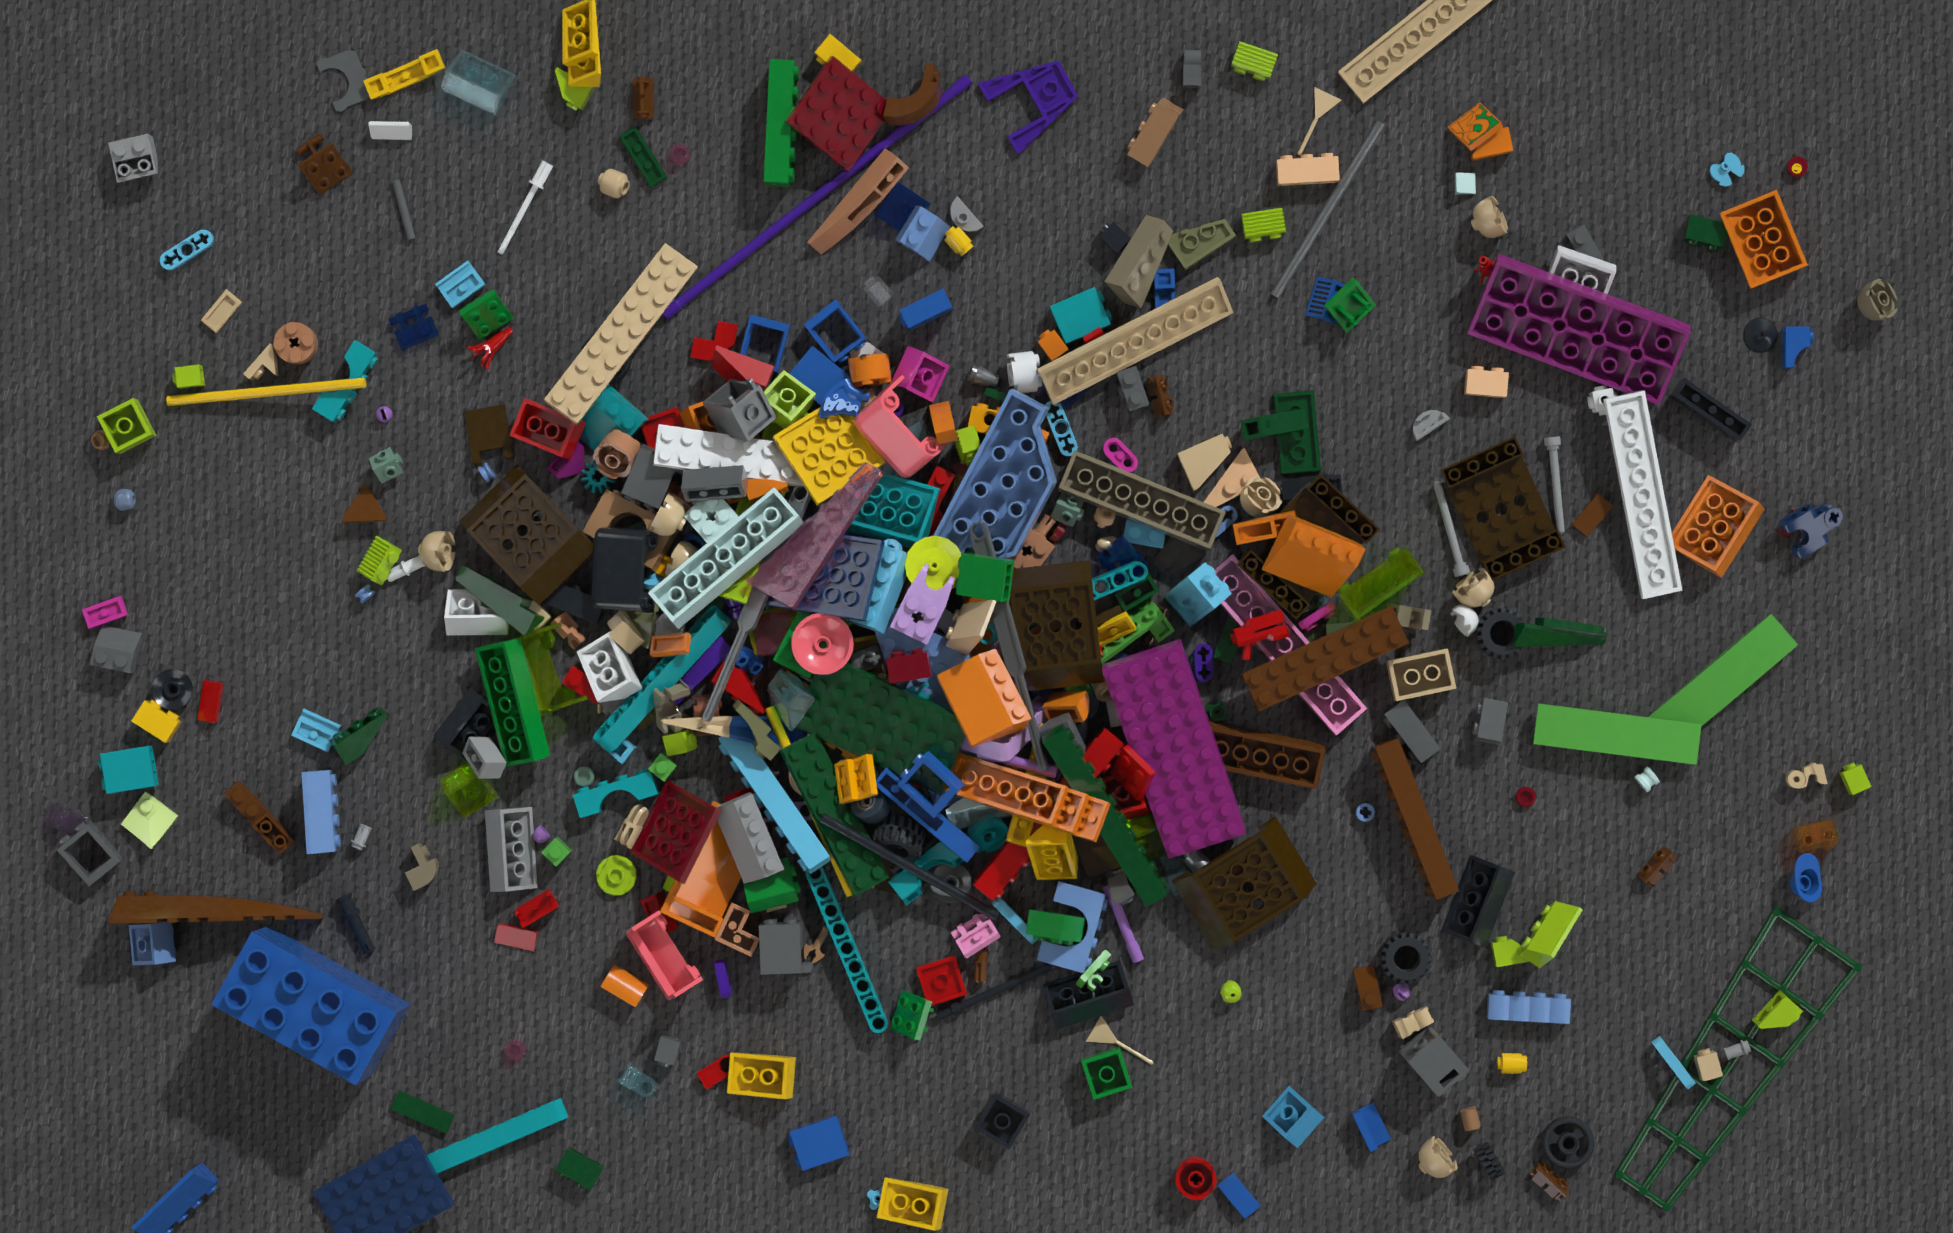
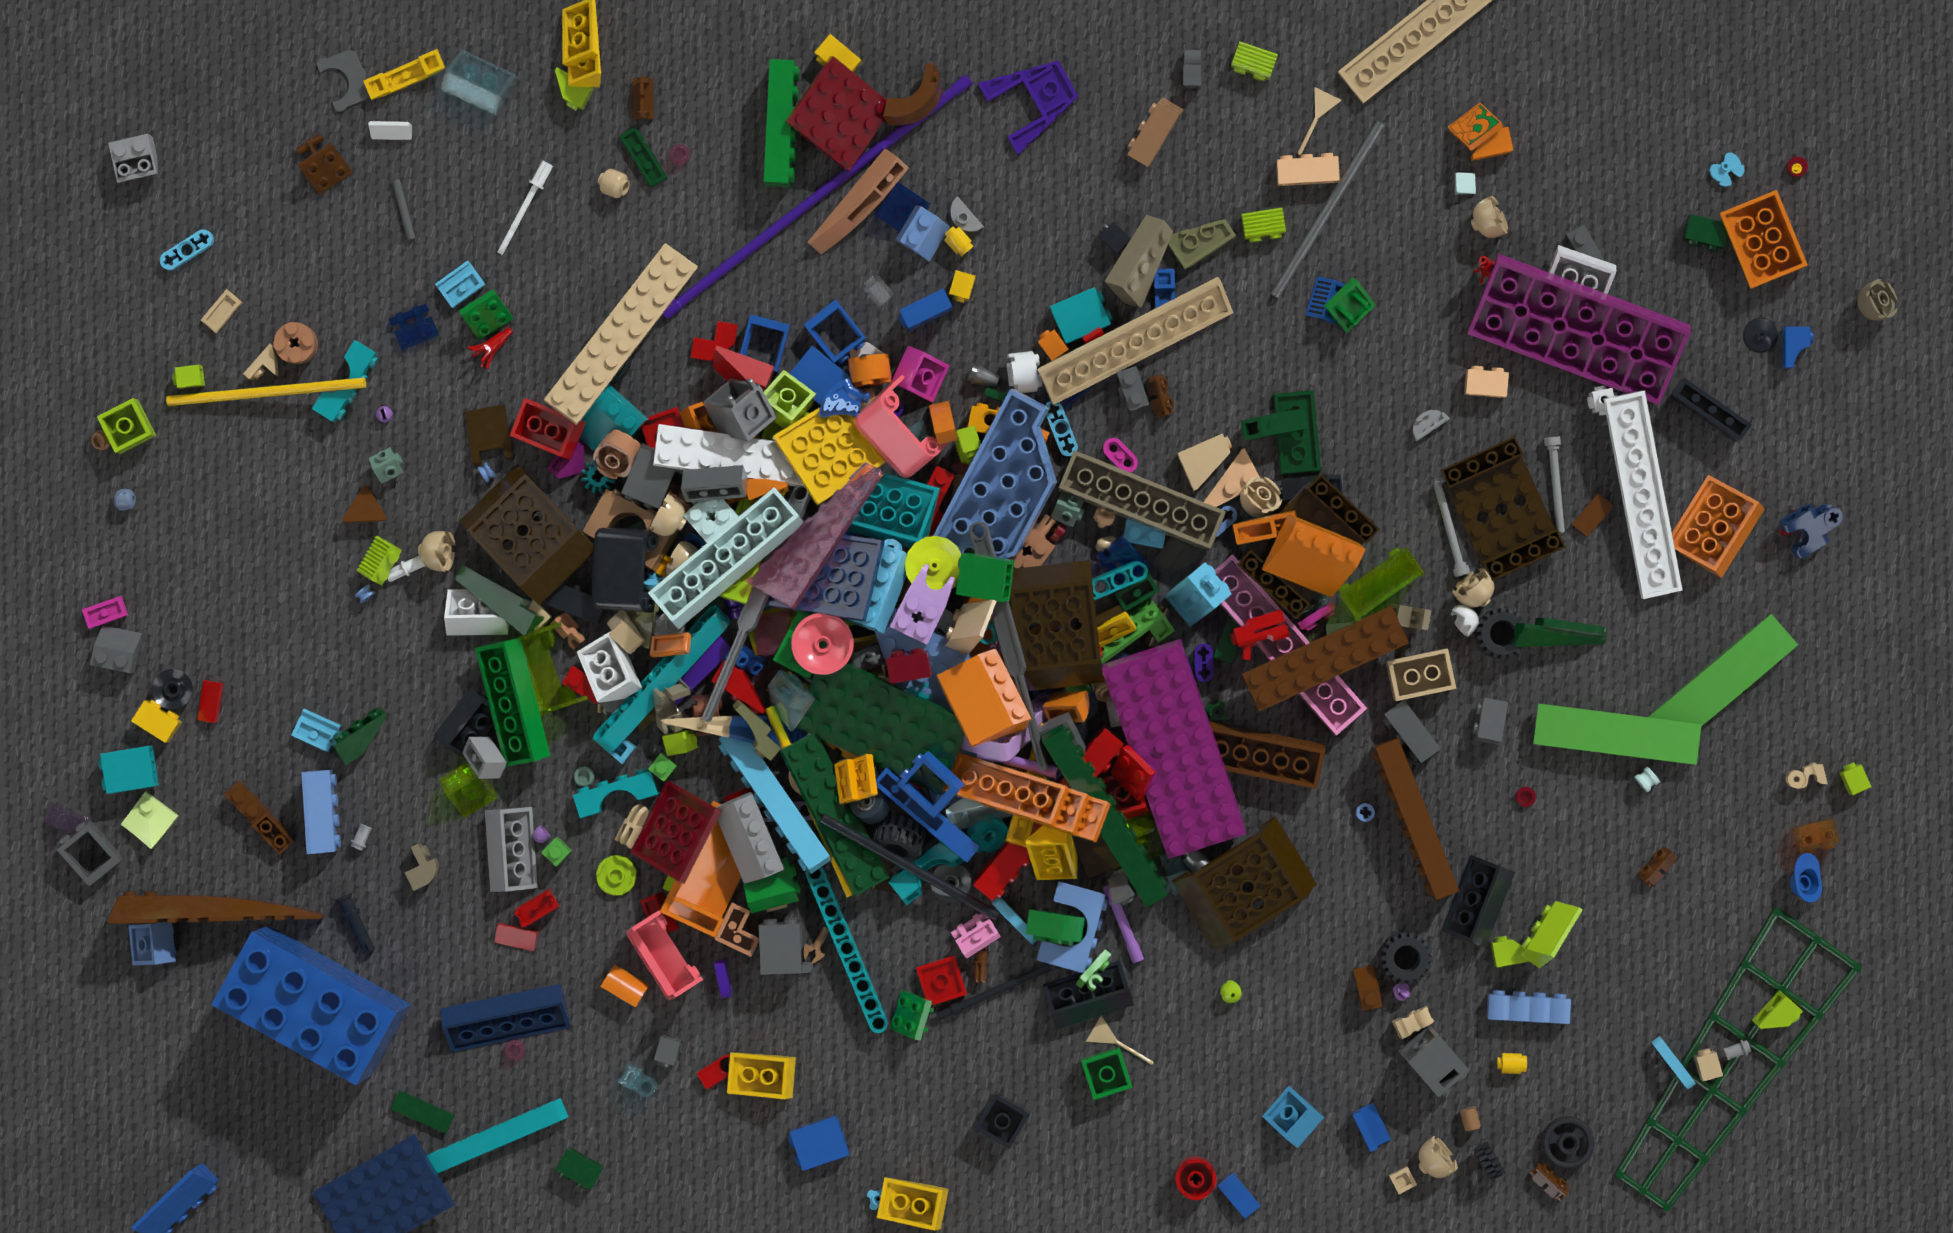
(505, 1018): none -> dark blue slope
(962, 286): none -> yellow brick
(1402, 1180): none -> tan plate

